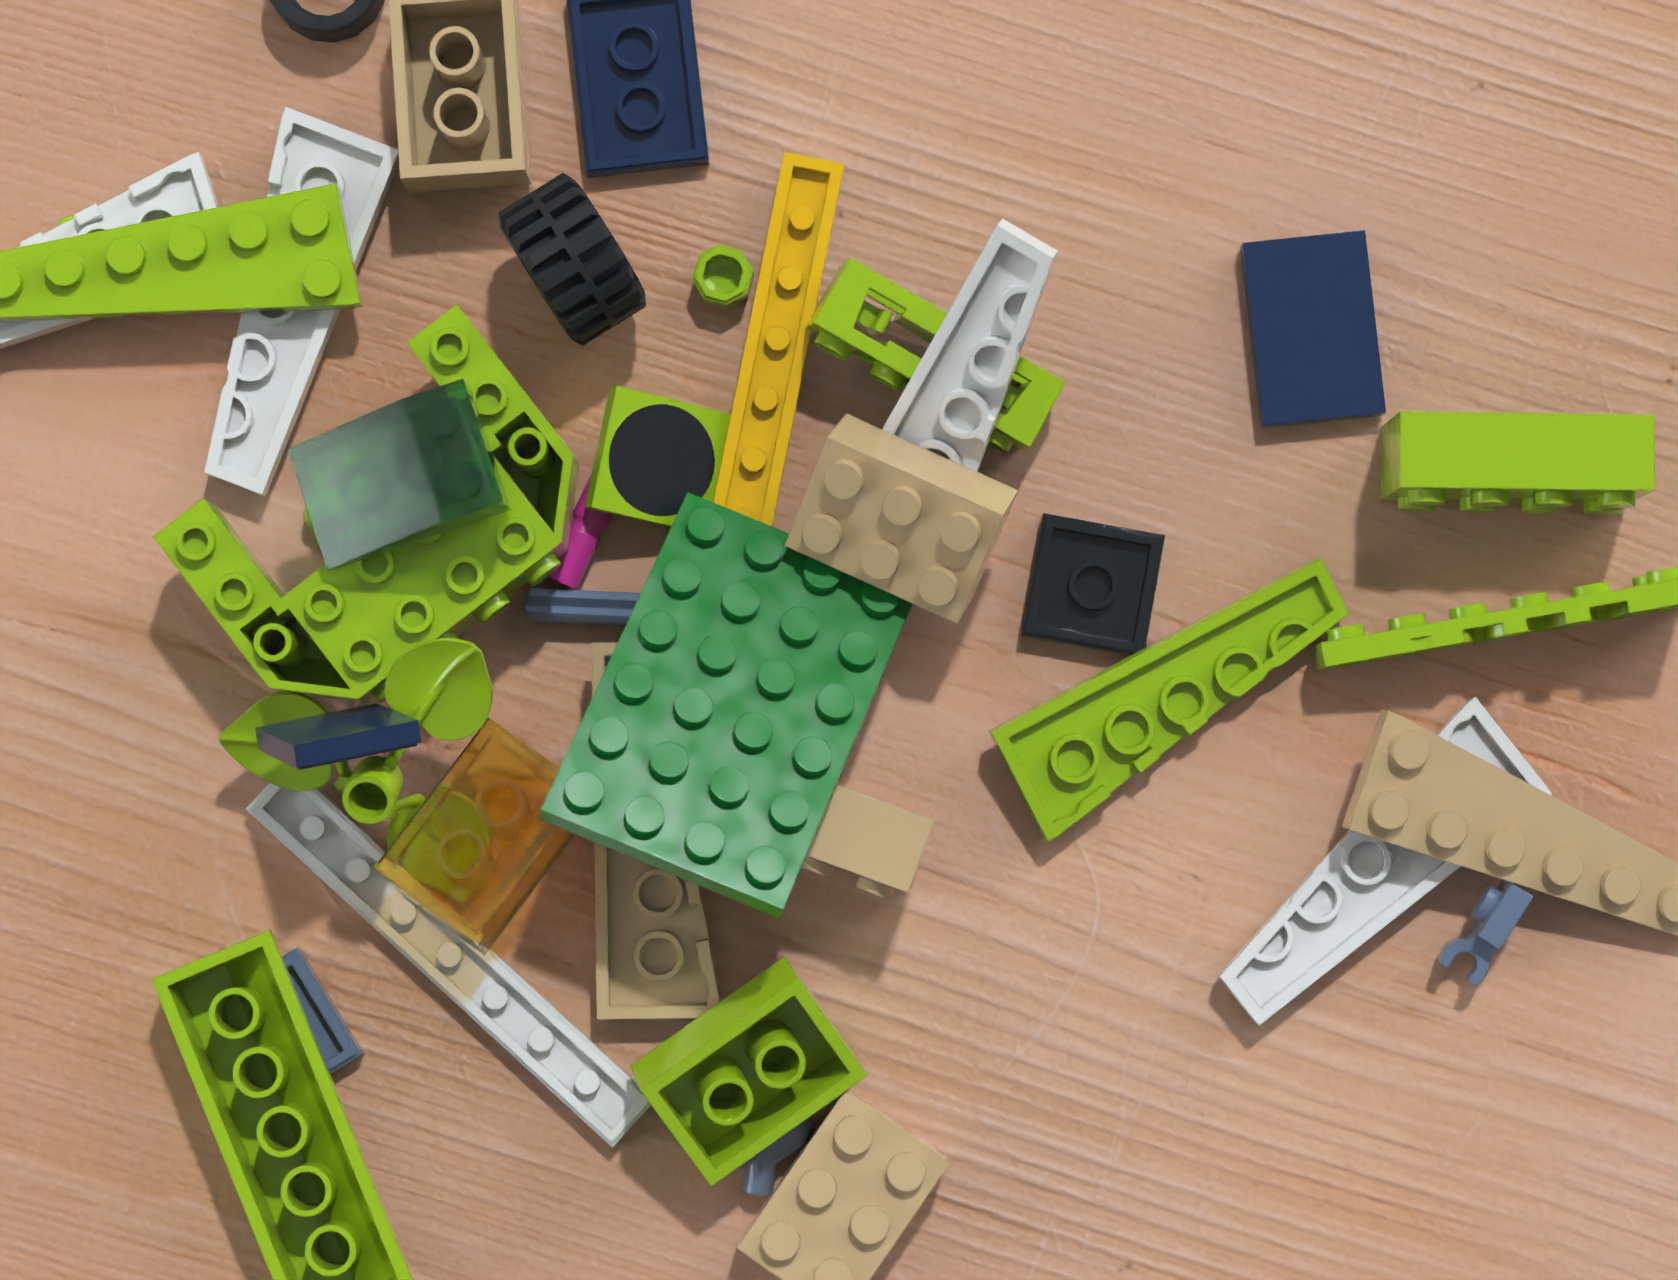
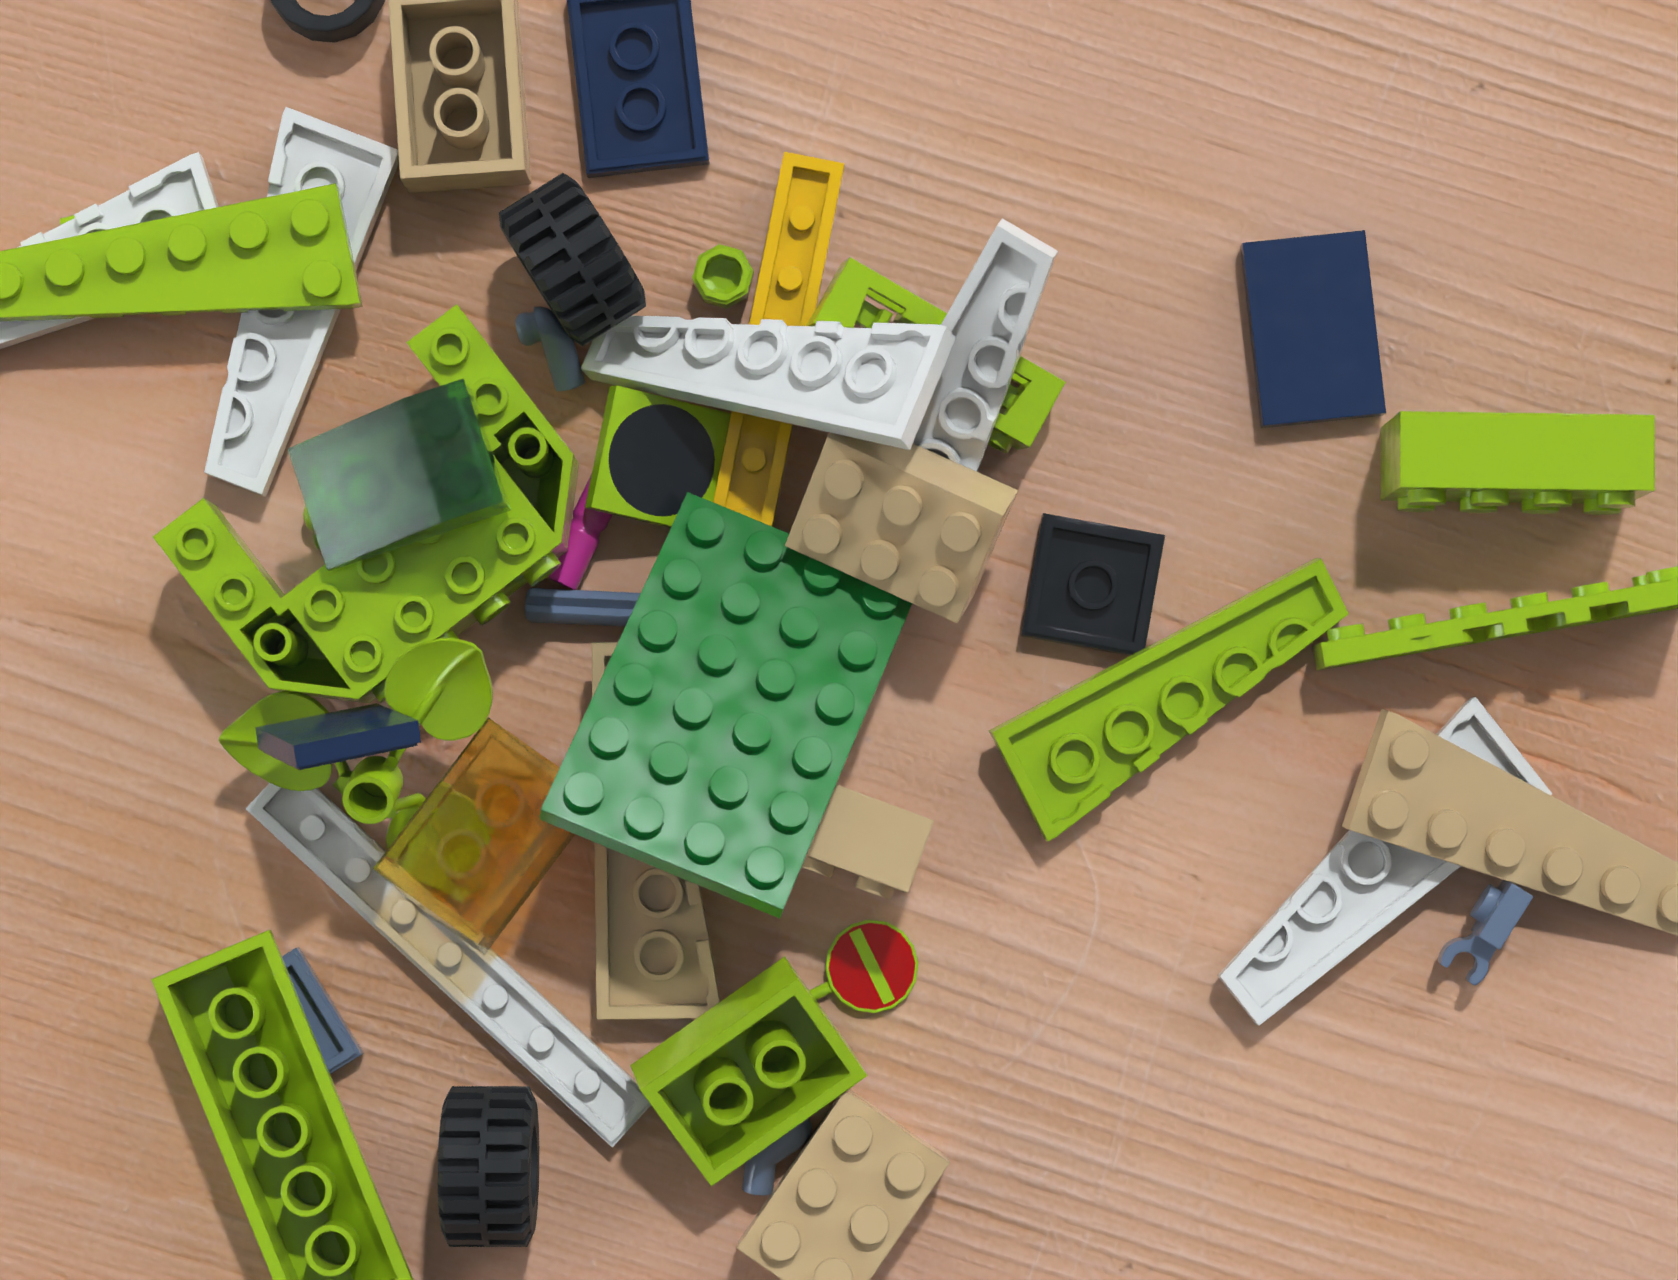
(488, 1166): none -> black tyre
(557, 345): none -> sand blue arm
(816, 377): none -> white wing
(870, 967): none -> red piece

